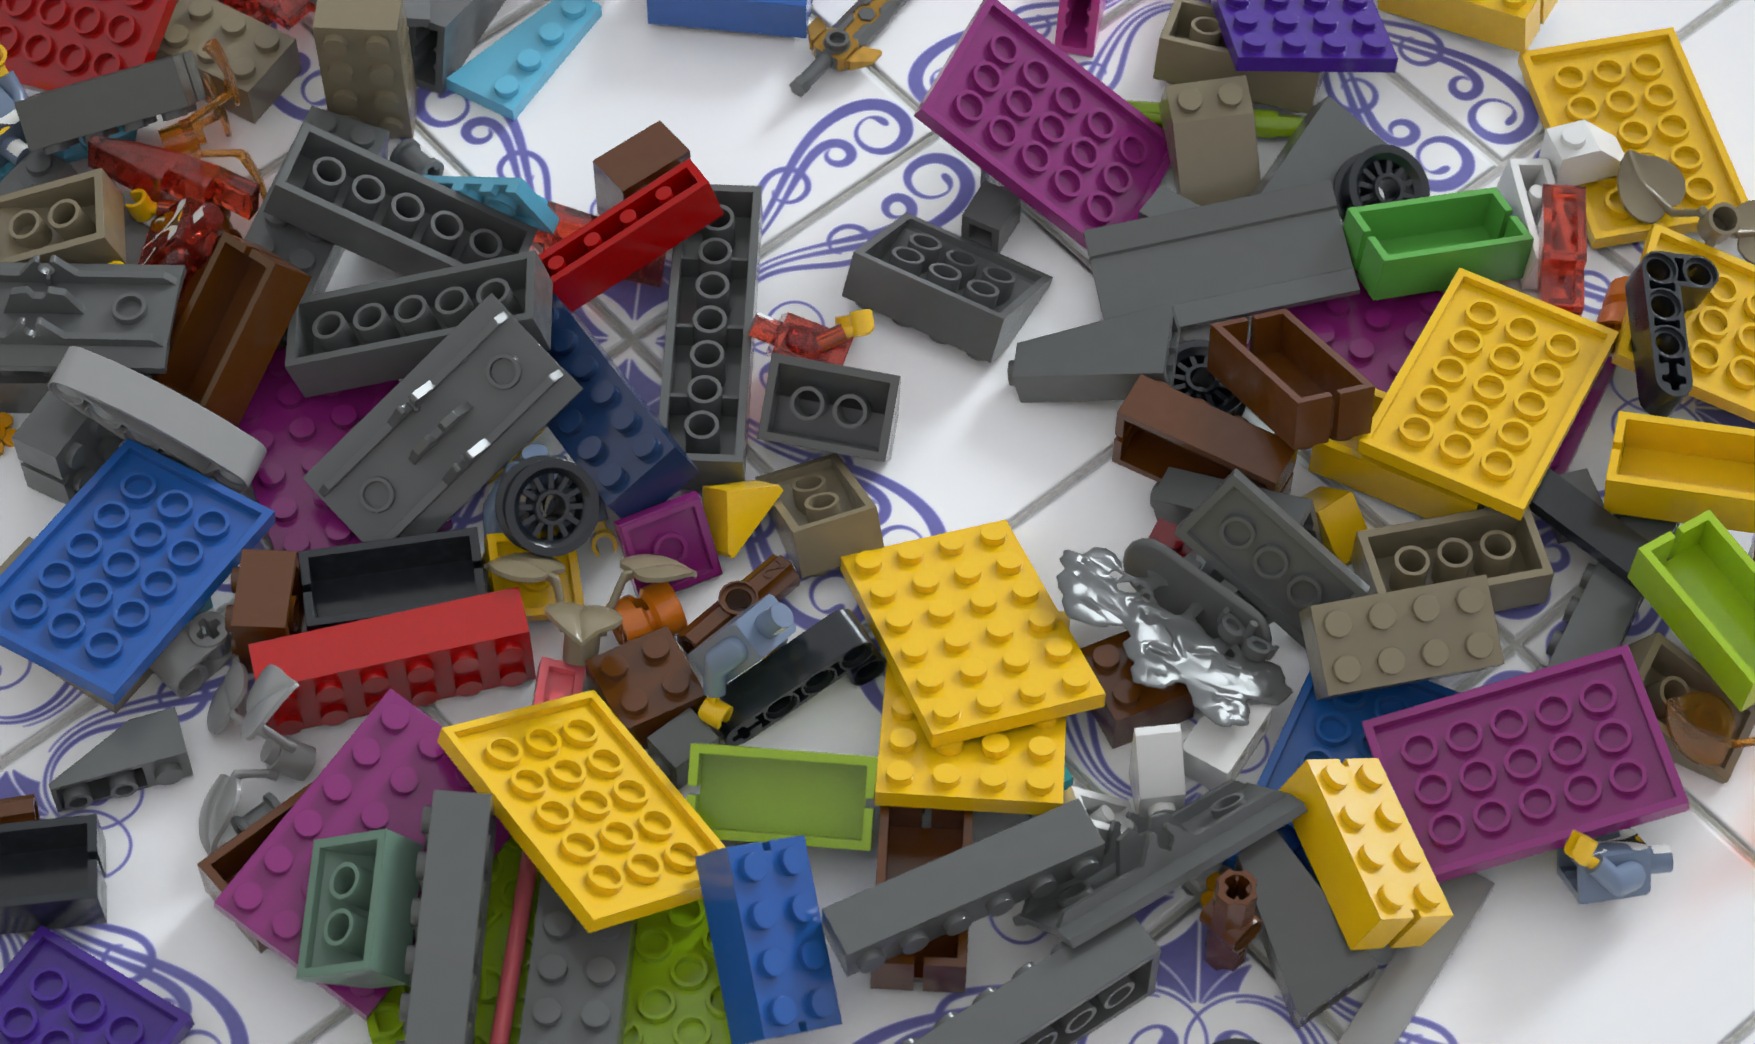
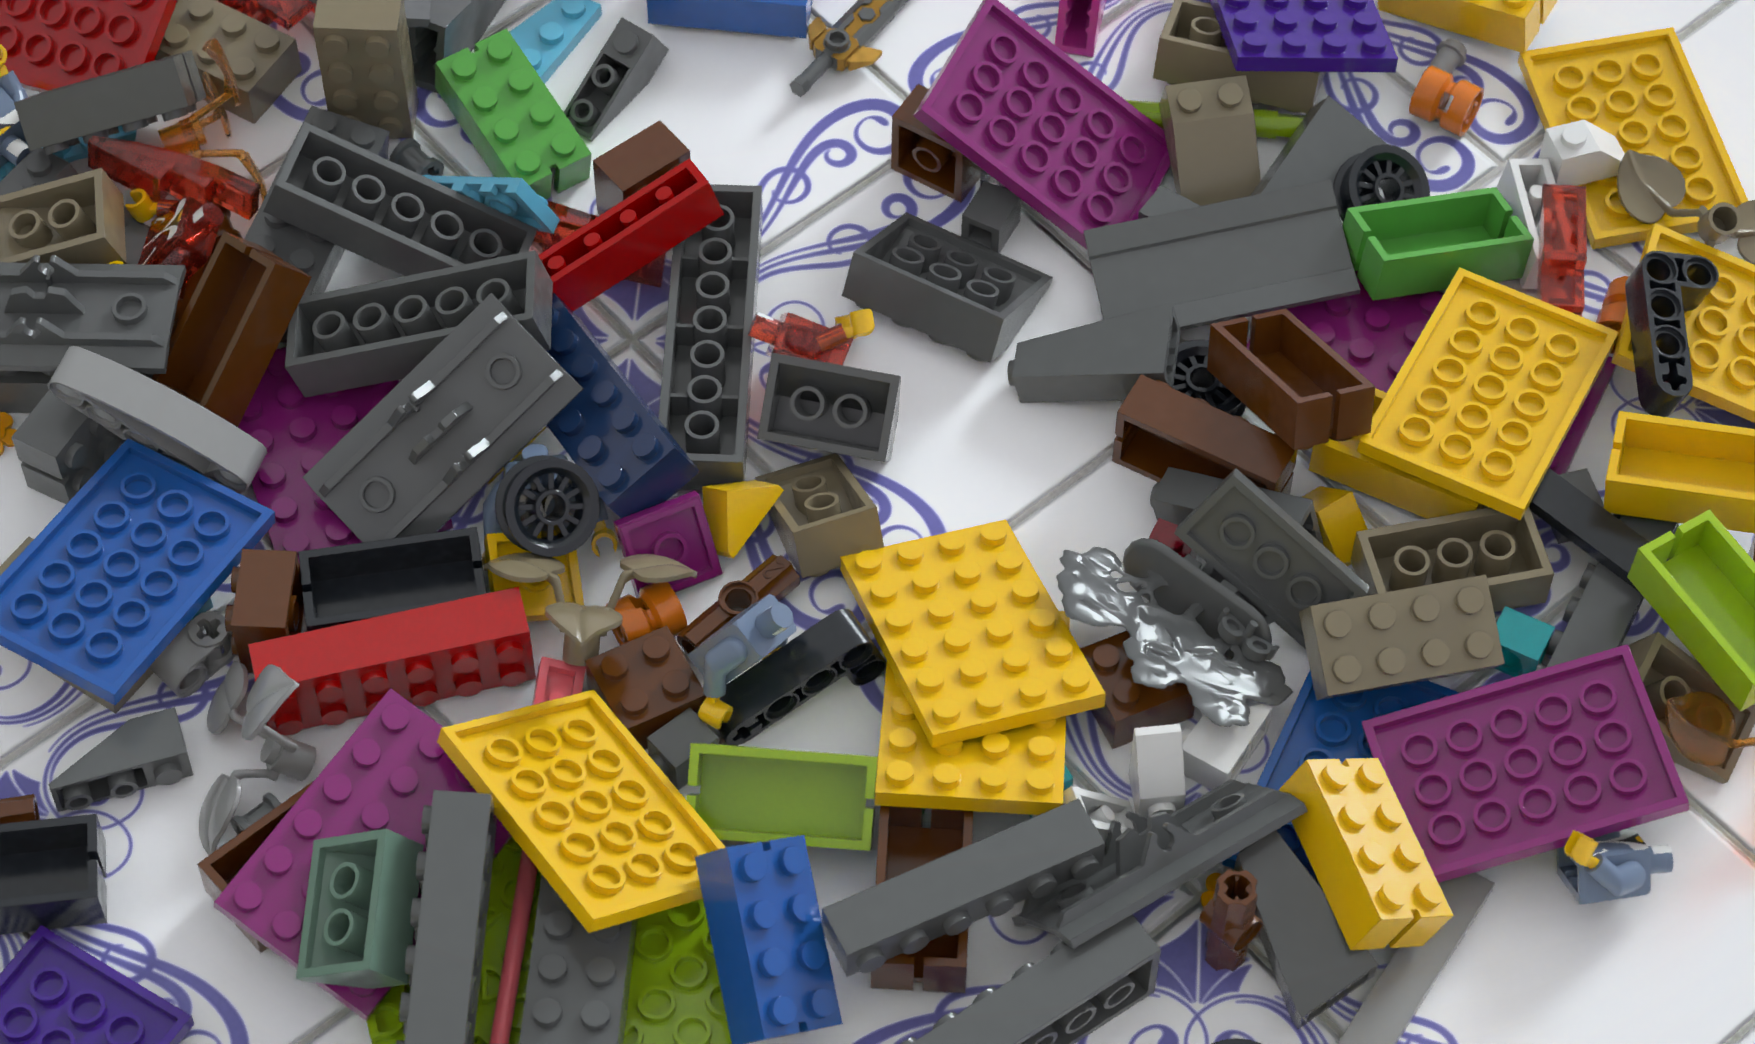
(512, 115): none -> bright green piece
(615, 78): none -> dark grey slope
(926, 156): none -> reddish brown brick
(1433, 95): none -> orange wheel
(1449, 55): none -> light grey pin
(1522, 642): none -> teal brick

